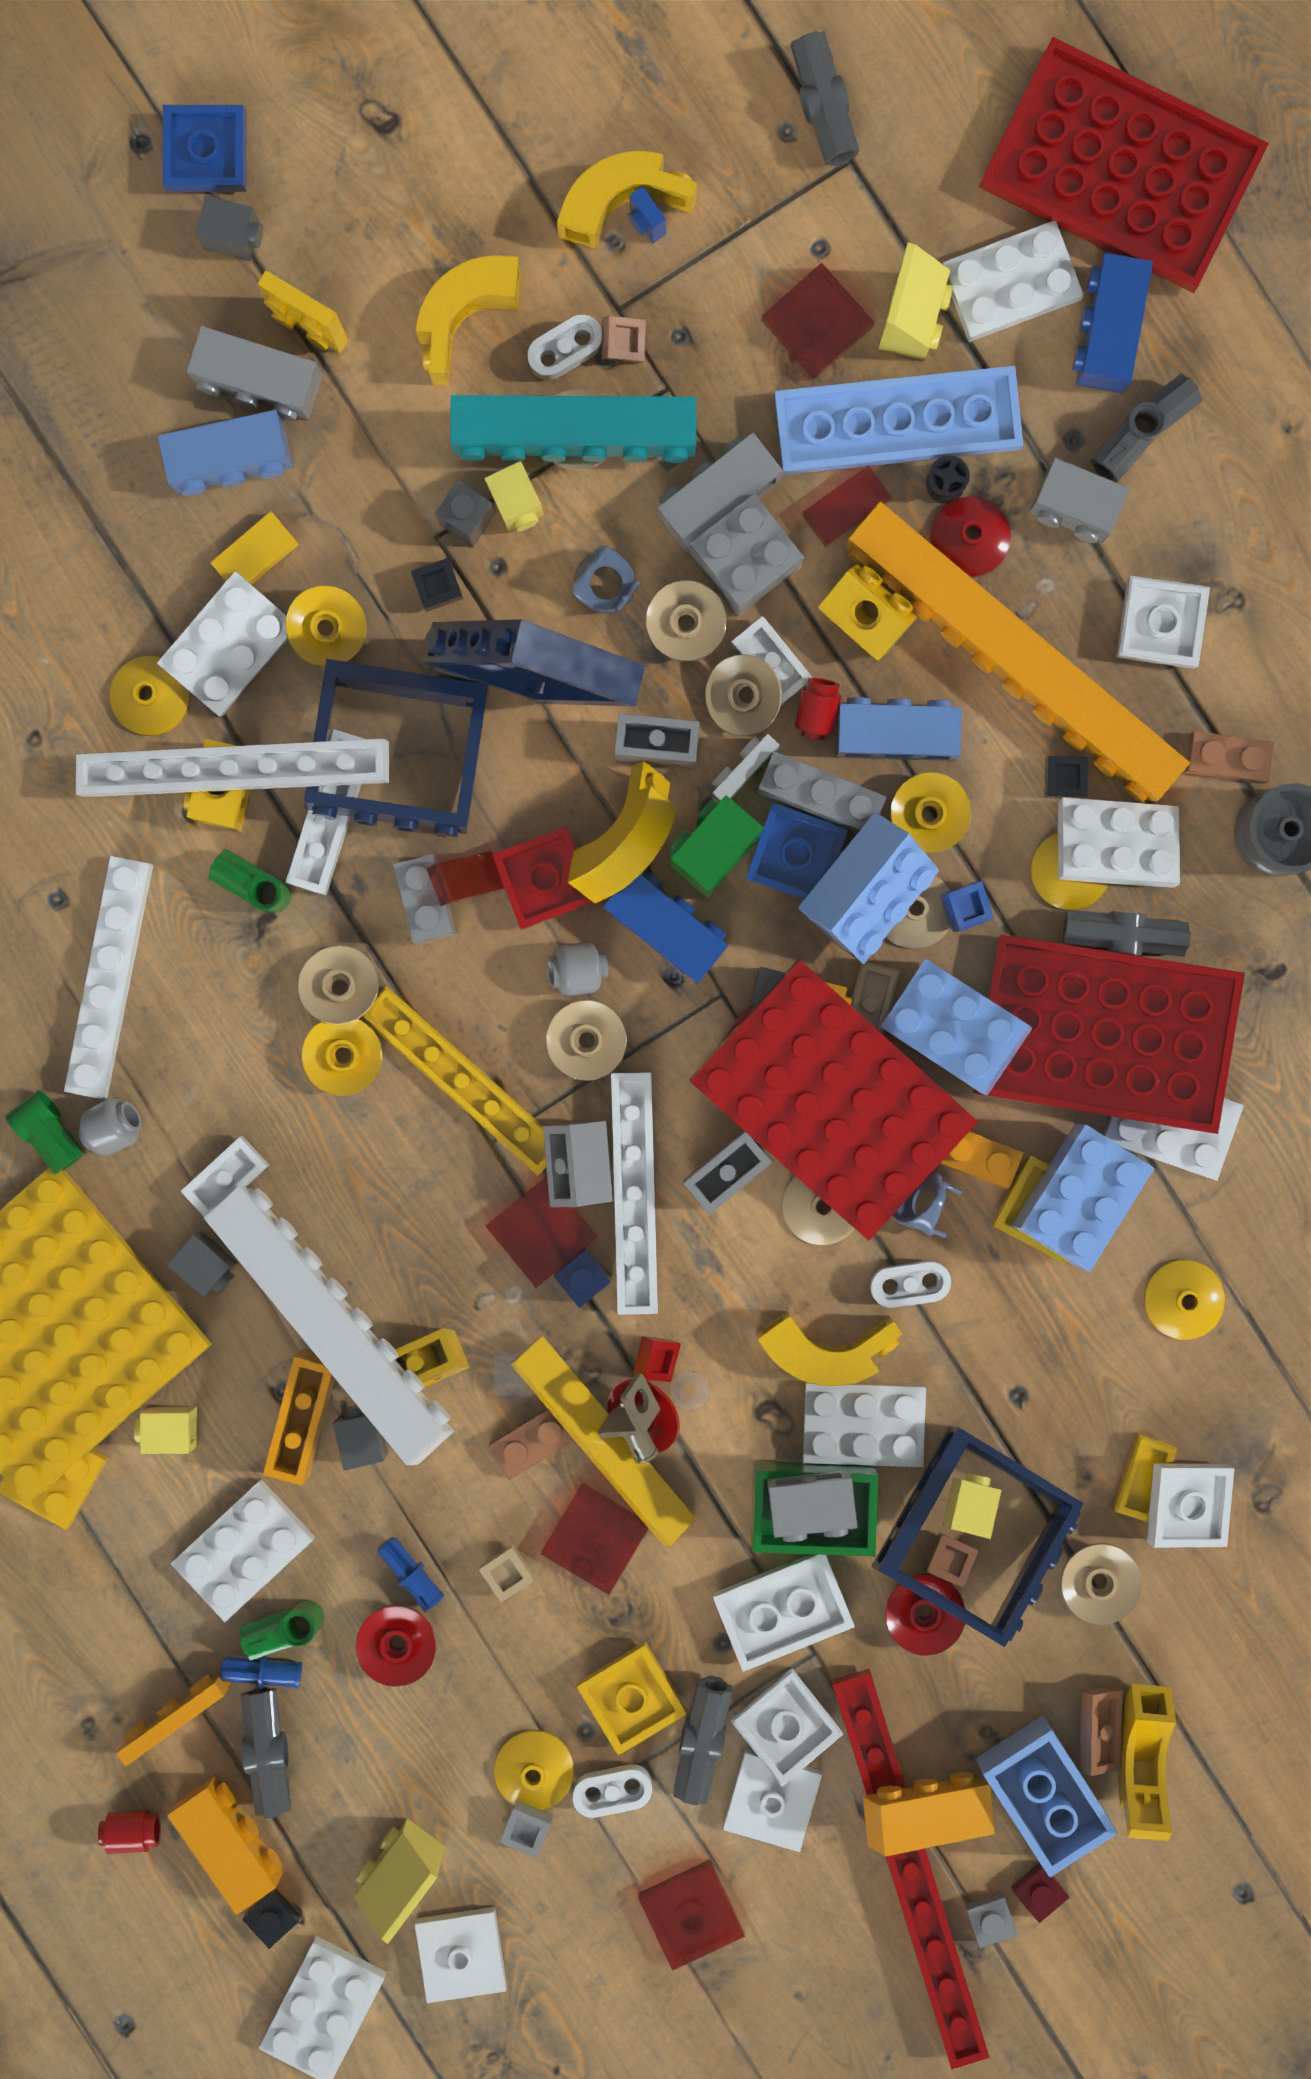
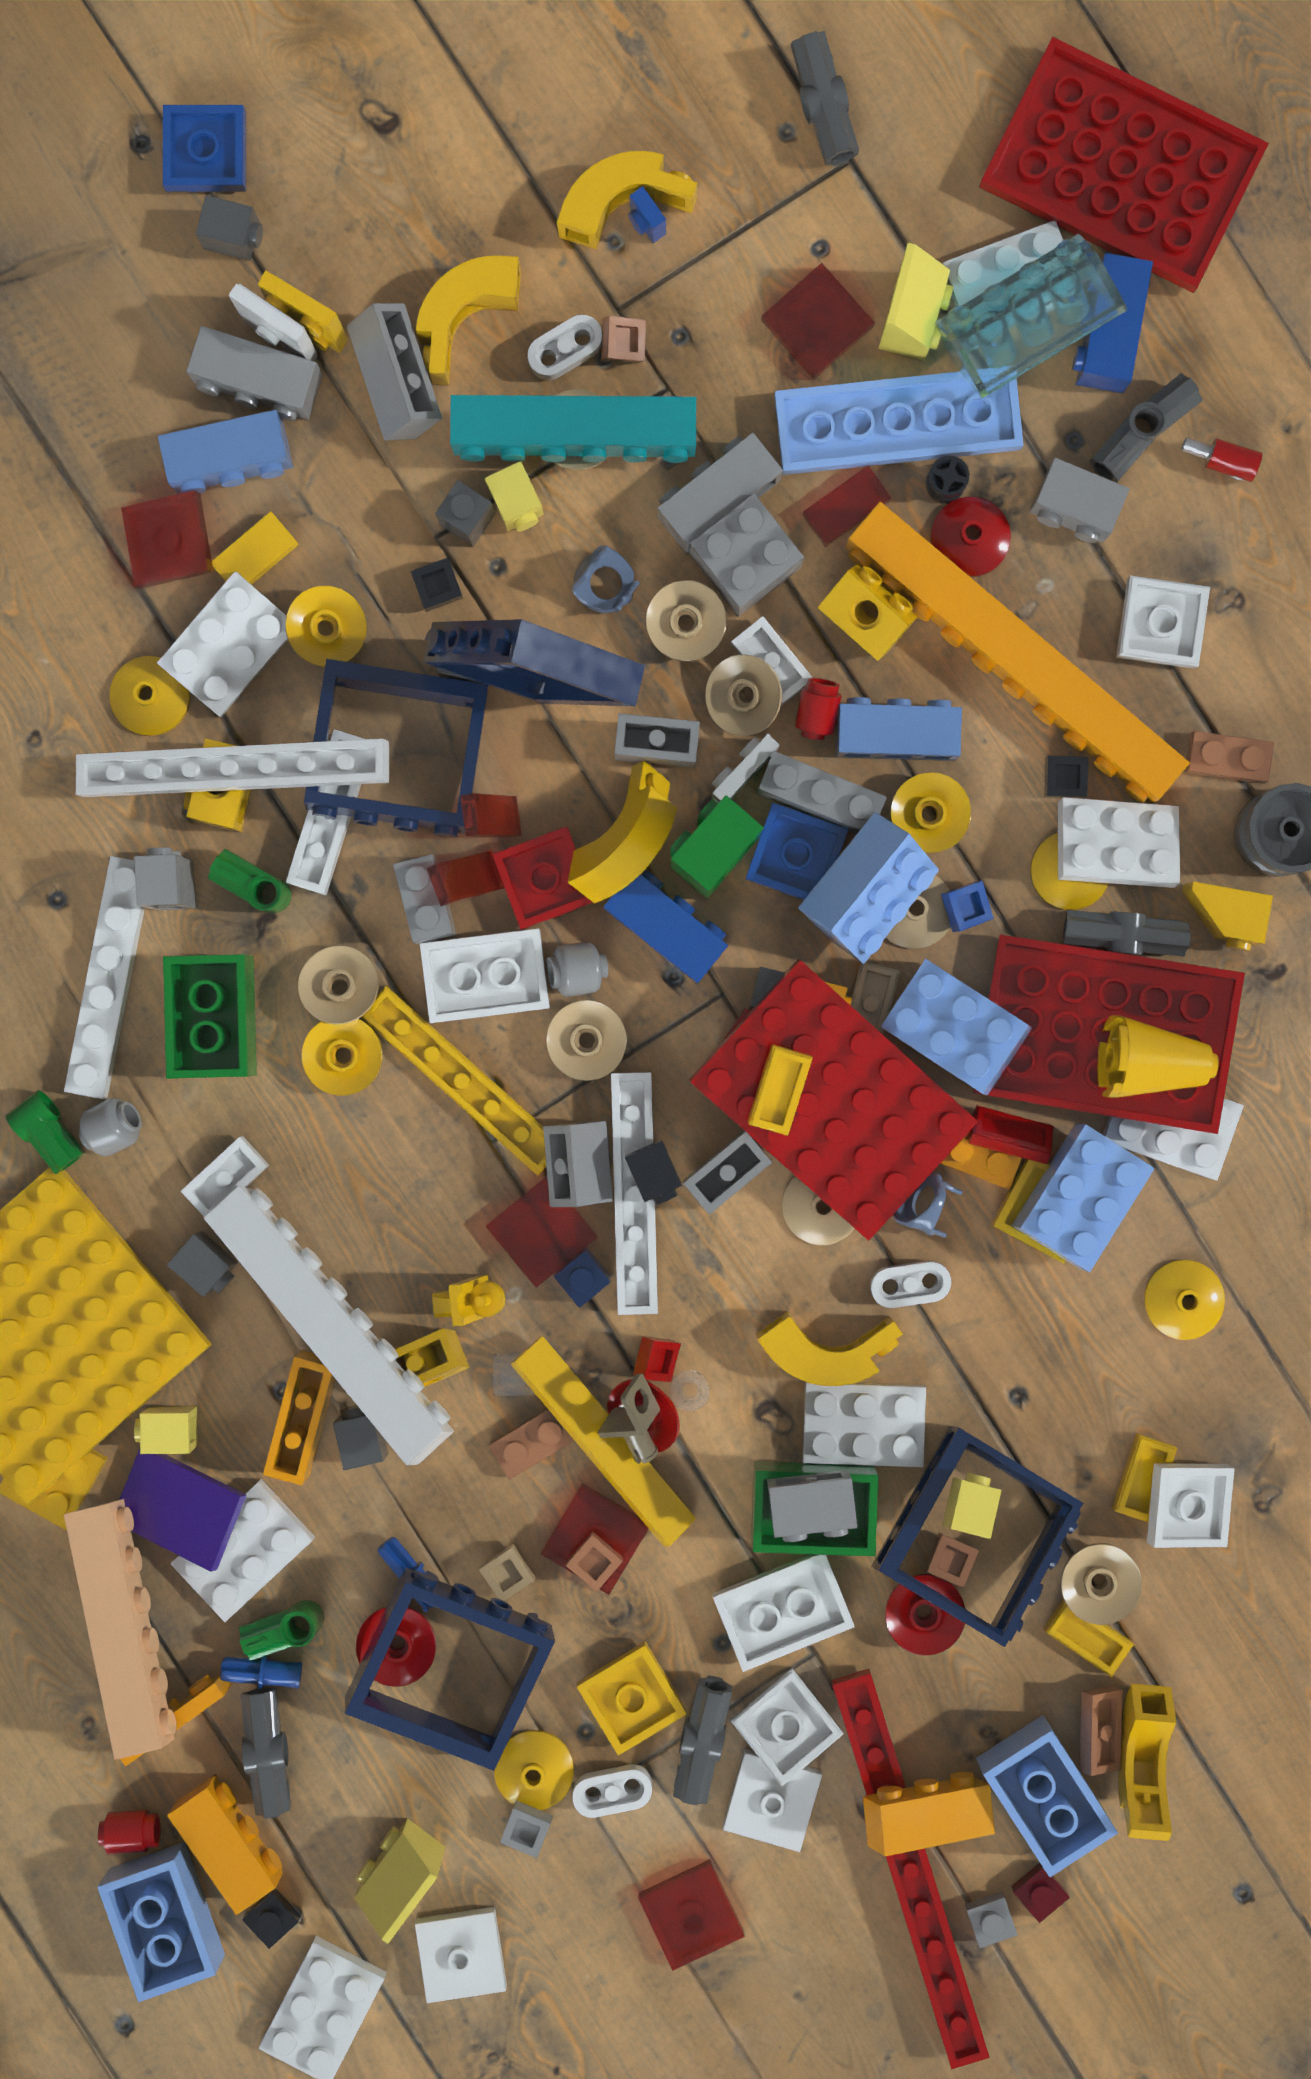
(120, 1629): none -> light nougat brick
(161, 1921): none -> light blue brick
(164, 880): none -> light grey brick
(167, 539): none -> clear red tile
(181, 1508): none -> dark purple tile
(209, 1016): none -> green brick
(272, 324): none -> white plate
(394, 371): none -> light grey brick
(426, 1726): none -> dark blue window
(469, 1300): none -> yellow hips
(484, 975): none -> white plate
(491, 815): none -> clear red tile
(594, 1561): none -> nougat plate
(654, 1172): none -> black brick
(779, 1089): none -> yellow tile
(1012, 1134): none -> red tile
(1030, 315): none -> clear light blue slope
(1093, 1642): none -> yellow tile
(1150, 1060): none -> yellow cone
(1226, 457): none -> red piece
(1231, 913): none -> yellow slope

